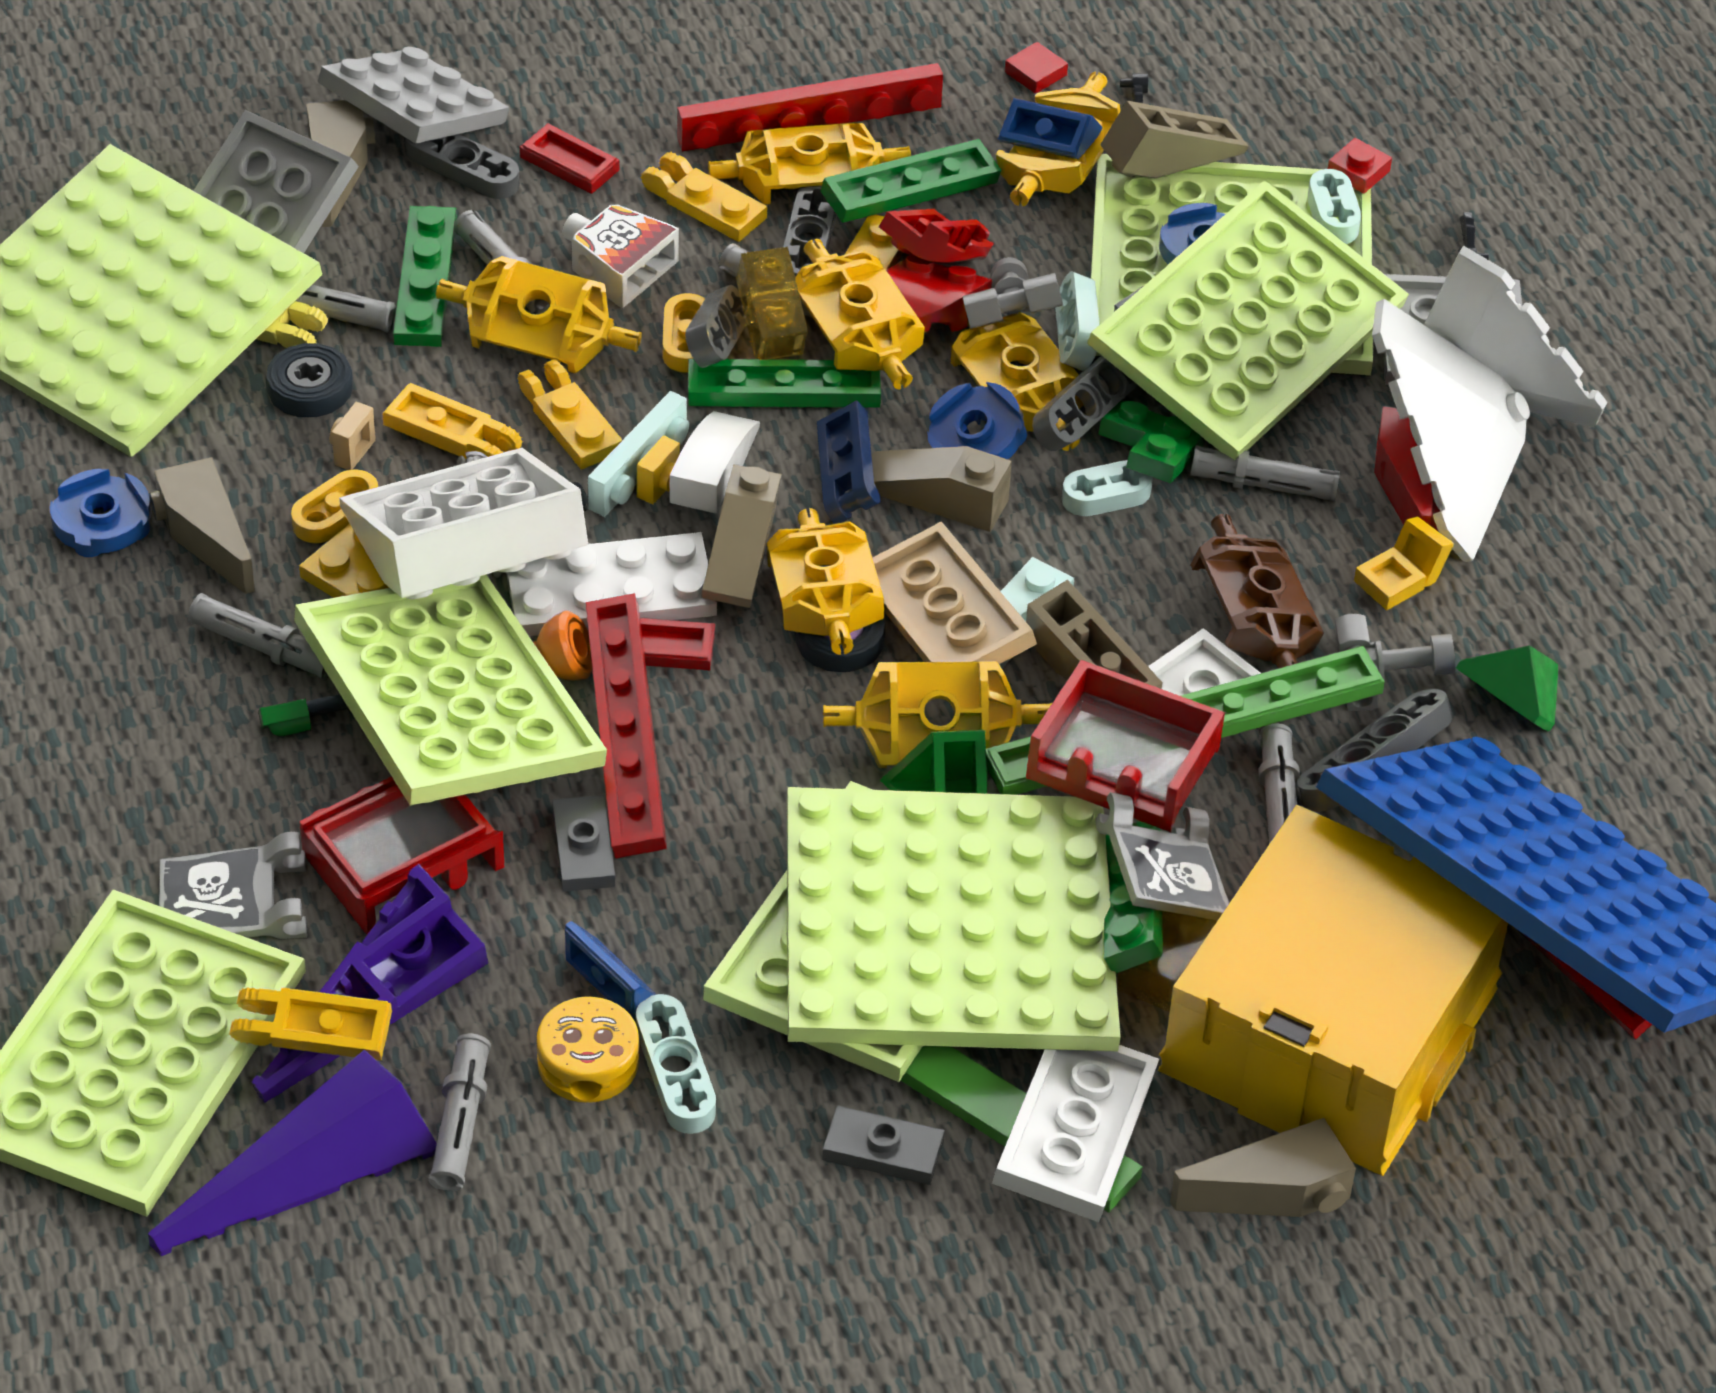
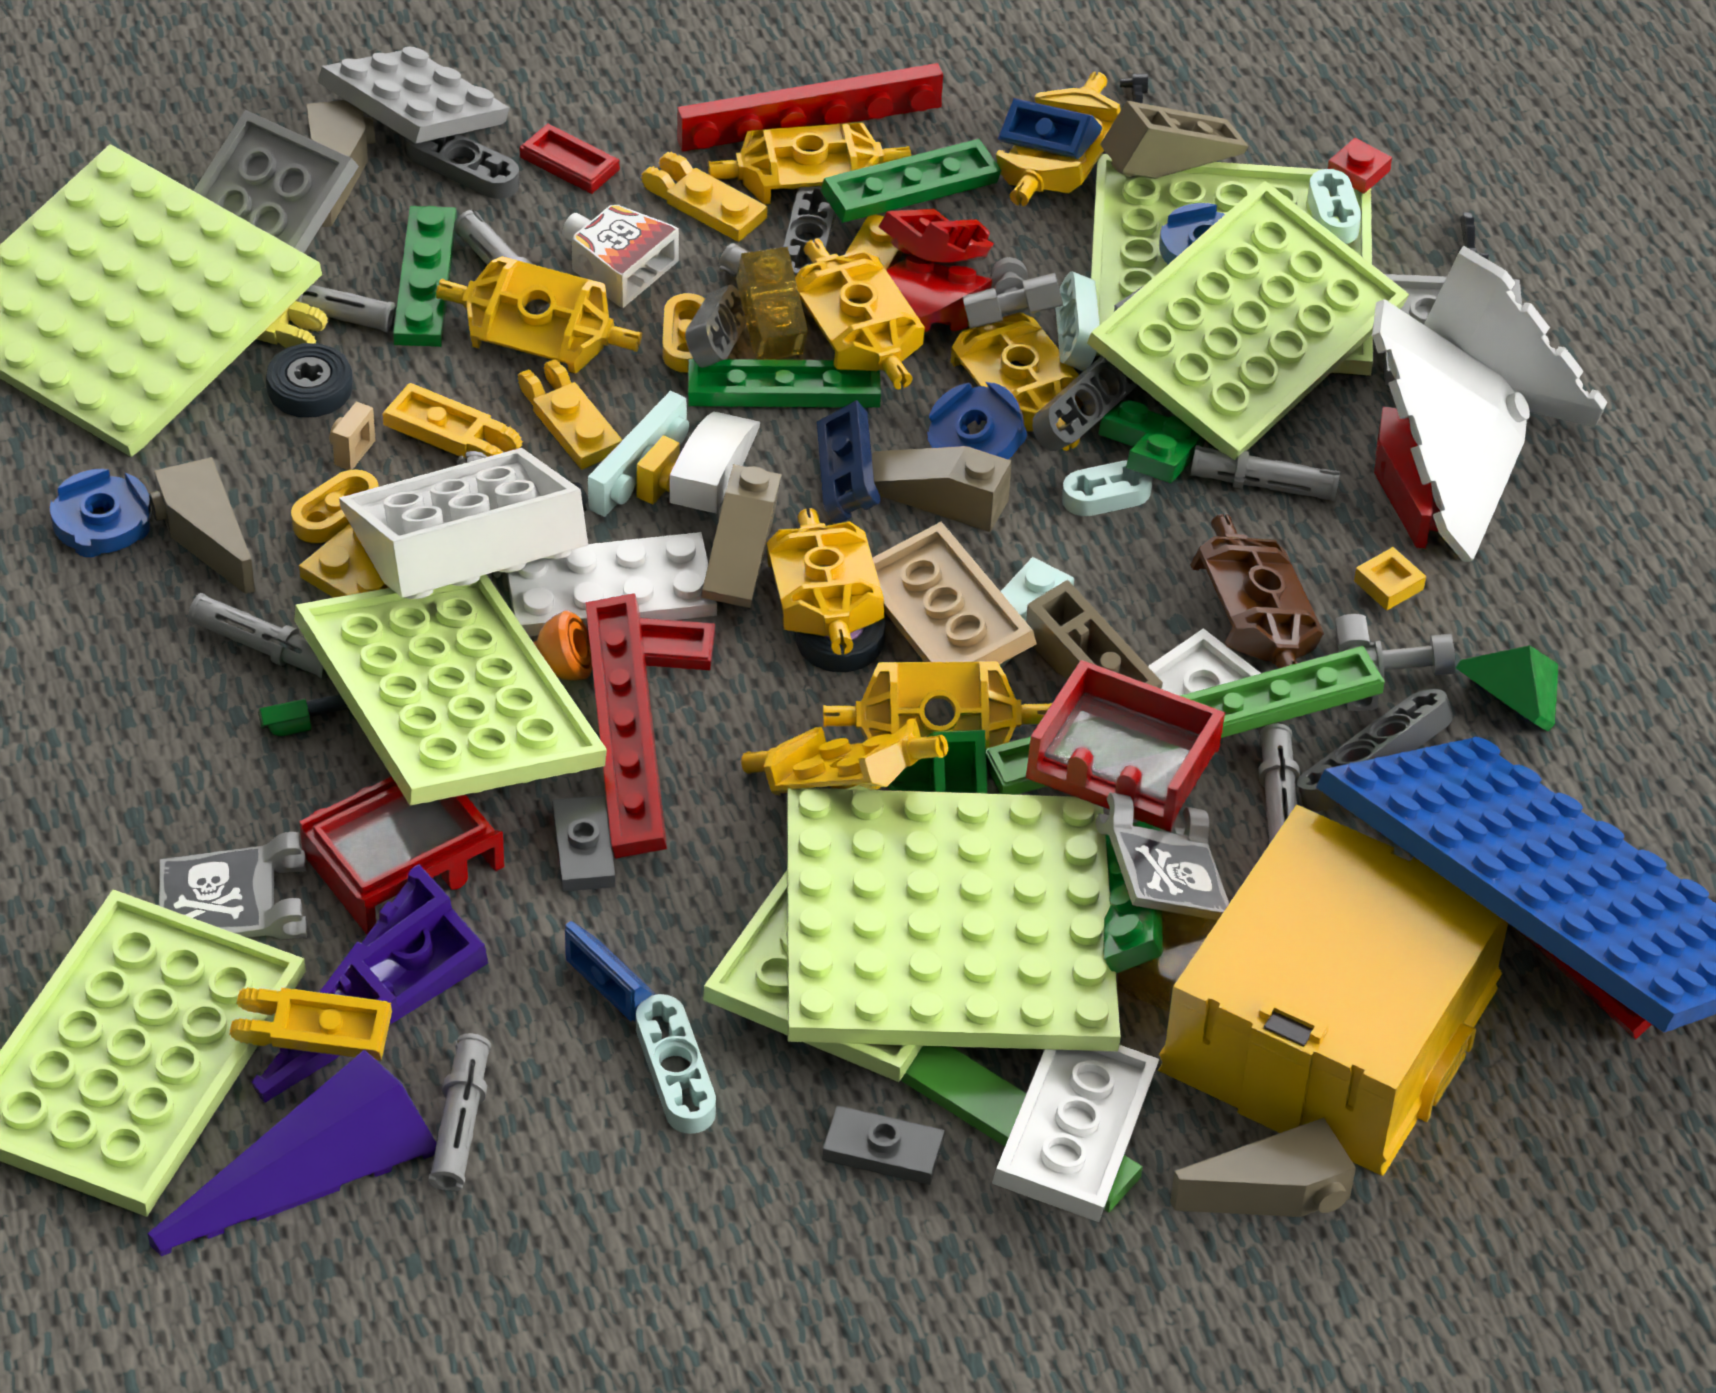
(587, 1049): yellow head -> none
(813, 762): none -> yellow plate
(1036, 67): tile -> none
(1424, 548): yellow plate -> none

